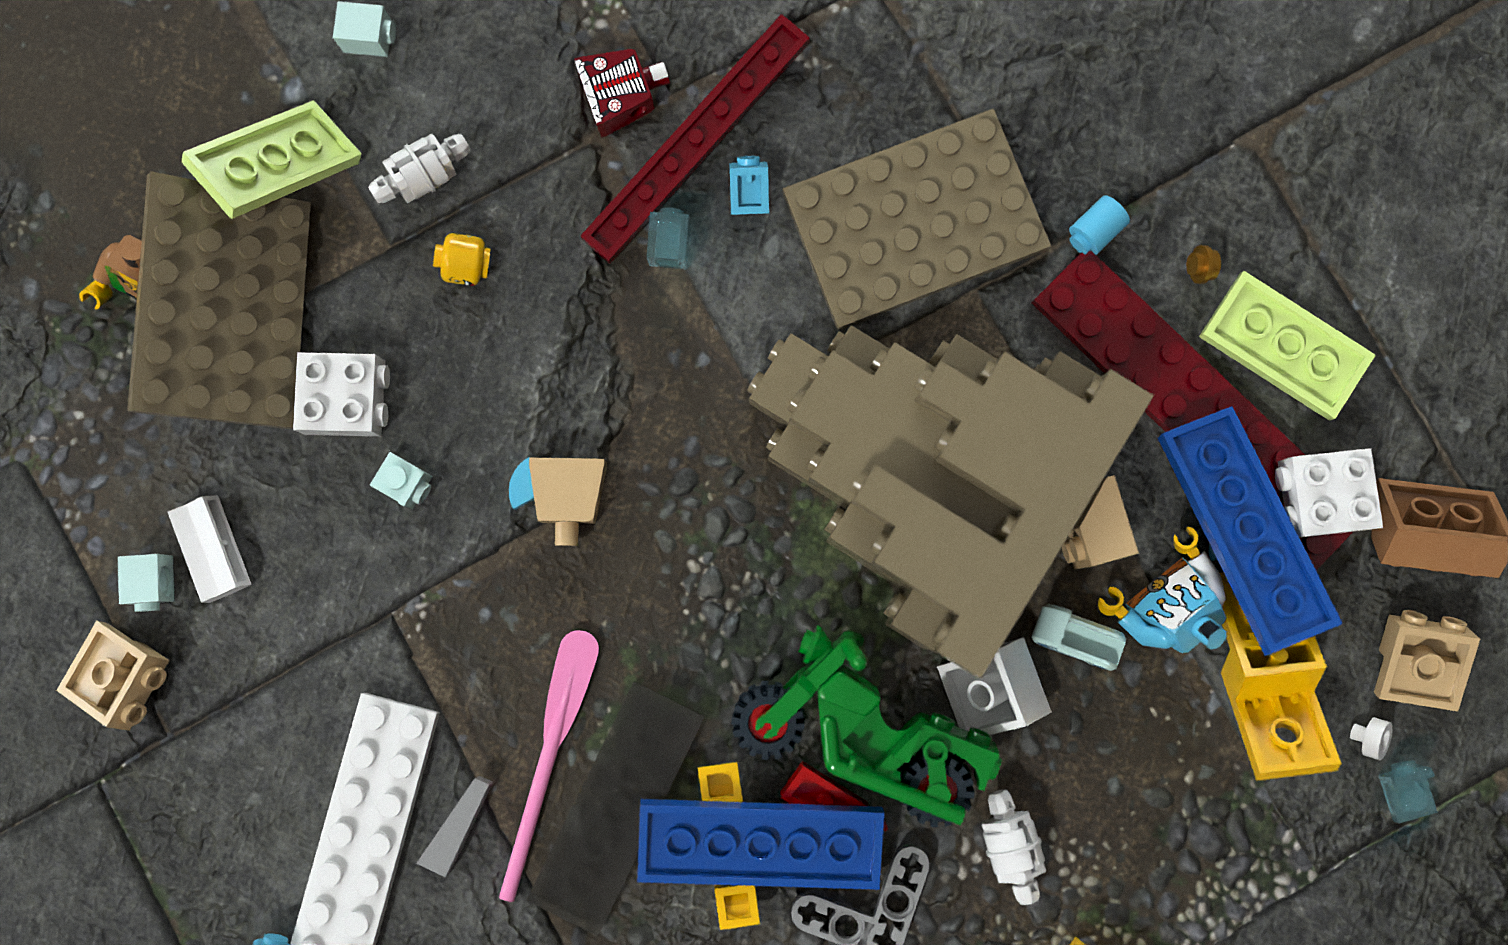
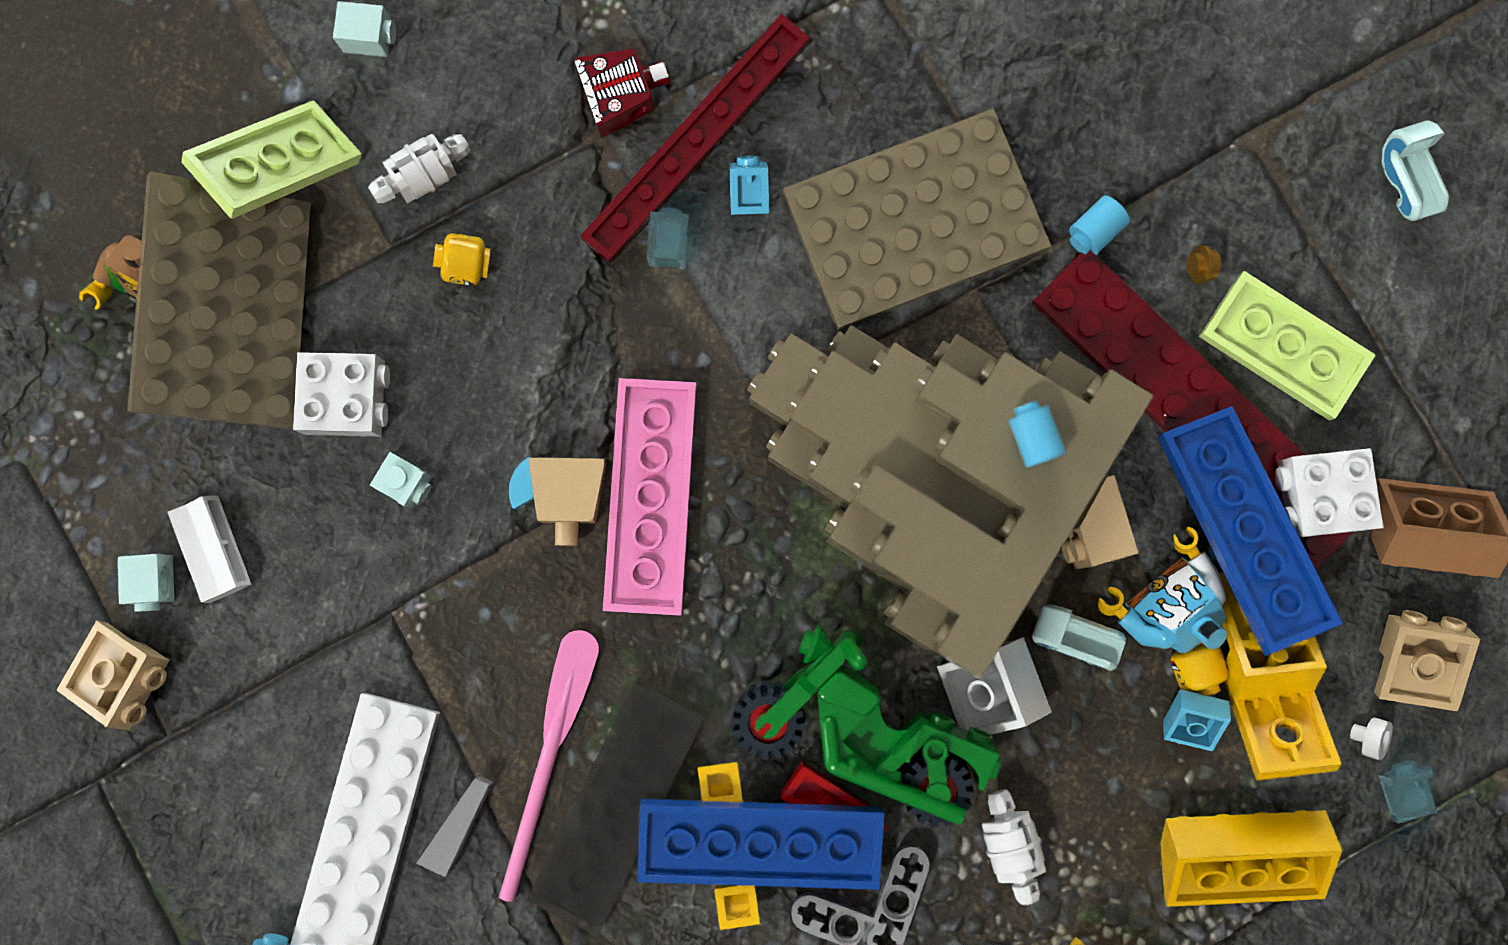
(650, 497): none -> bright pink plate
(1036, 434): none -> medium azure brick
(1196, 720): none -> medium azure piece
(1200, 669): none -> yellow head
(1248, 858): none -> yellow slope
(1413, 170): none -> light aqua animal

